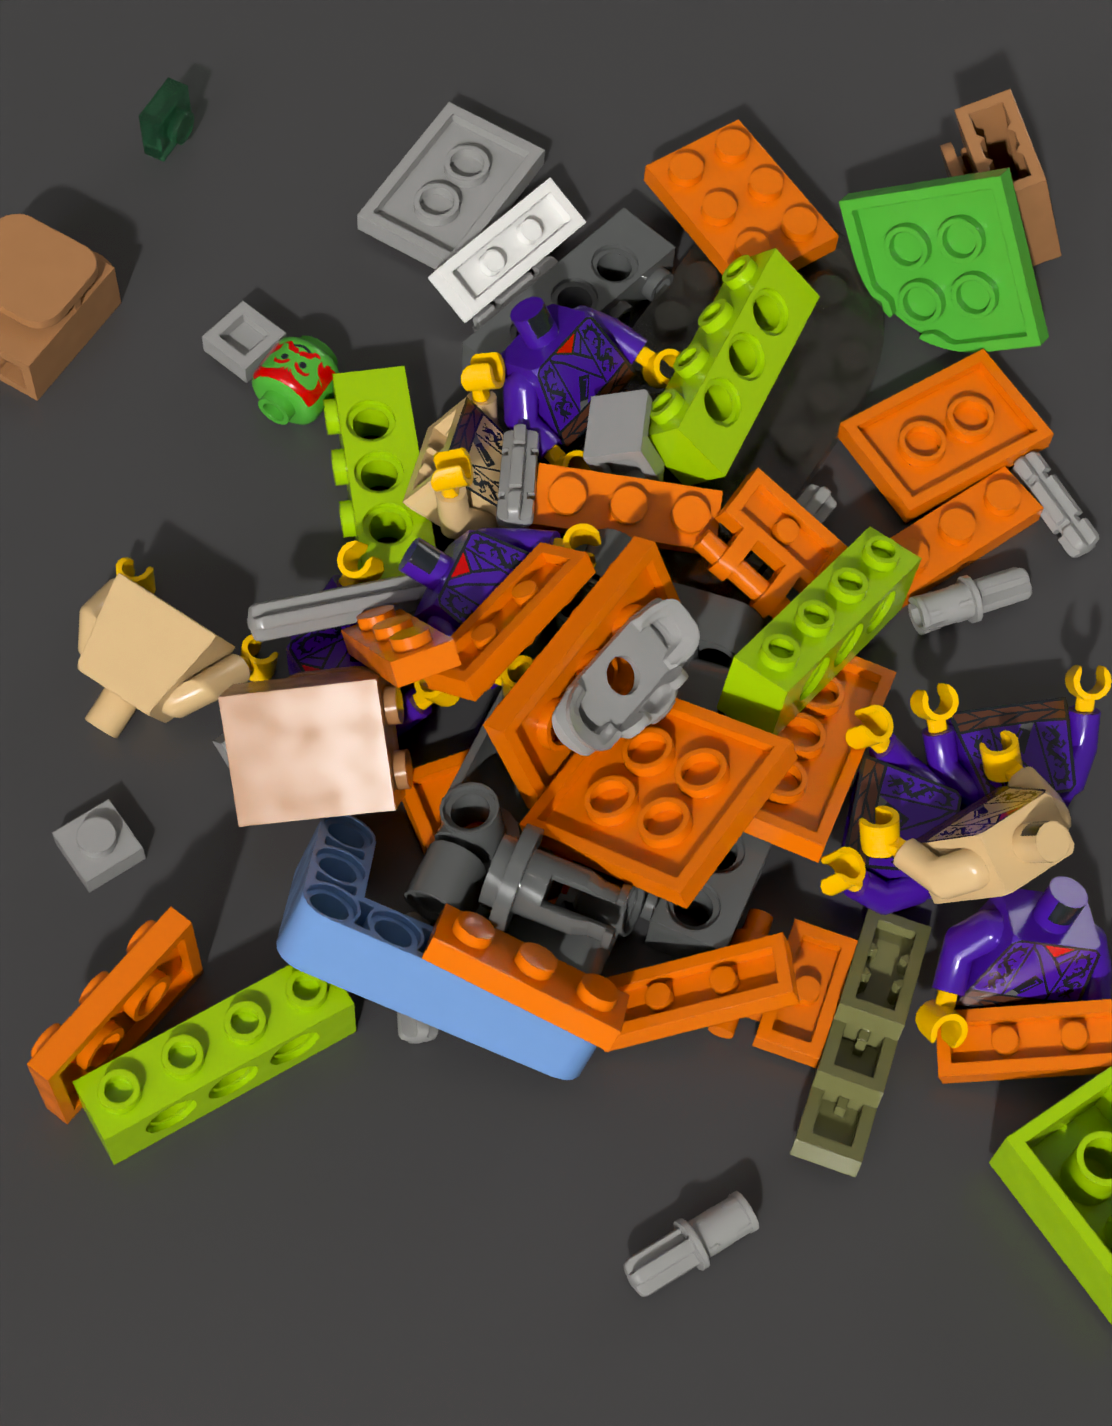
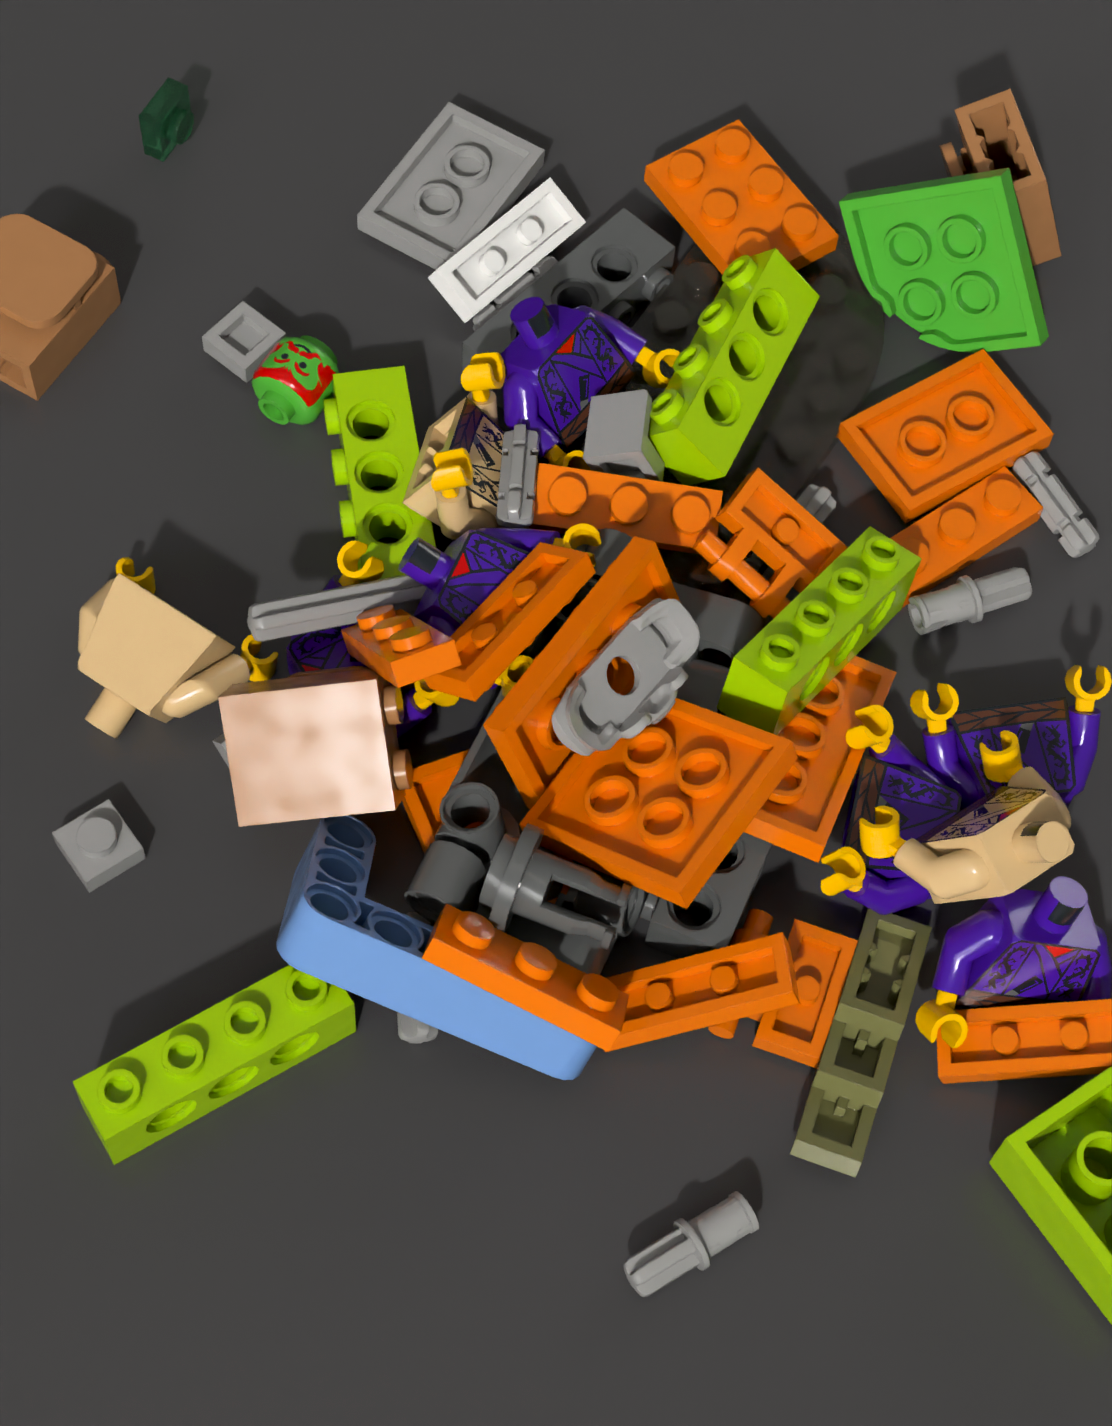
(117, 1010): orange plate -> none

